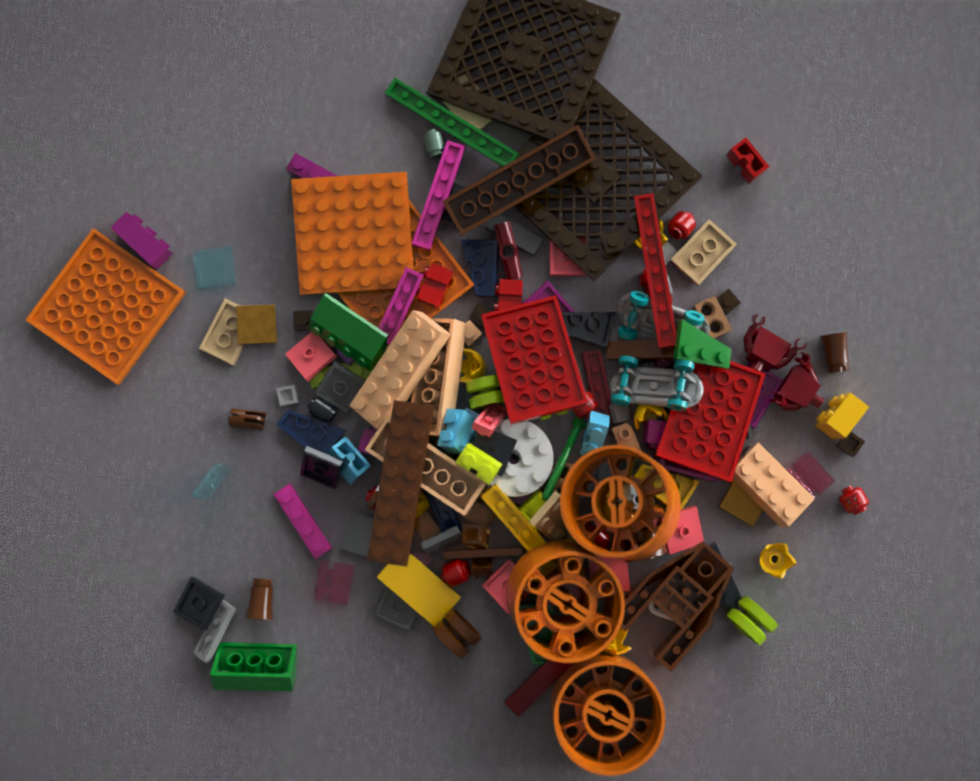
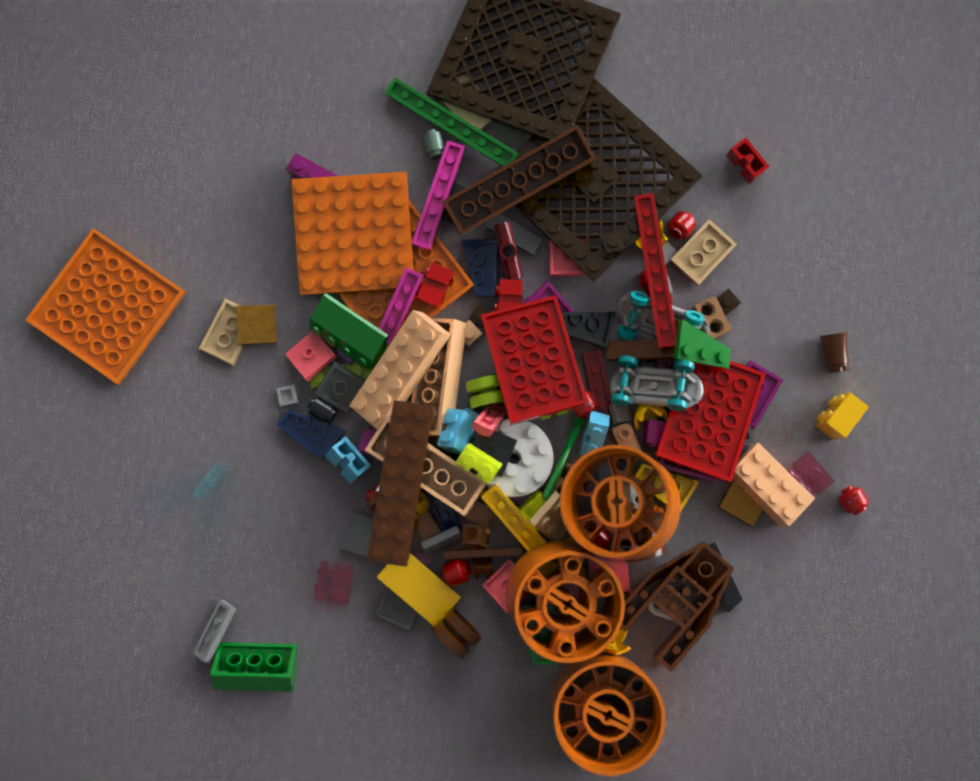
(142, 239): magenta brick -> none
(199, 603): black plate -> none
(214, 267): clear light blue tile -> none
(247, 419): reddish brown arm -> none
(260, 600): reddish brown plant -> none
(302, 320): dark brown plate -> none
(303, 521): dark pink plate -> none
(321, 467): black plate -> none
(473, 366): yellow piece -> none
(535, 685): dark red tile -> none
(688, 531): coral plate -> none
(750, 622): lime wheel -> none
(766, 349): dark red torso -> none
(784, 559): yellow piece -> none
(799, 387): dark red torso -> none
(851, 444): dark brown plate -> none

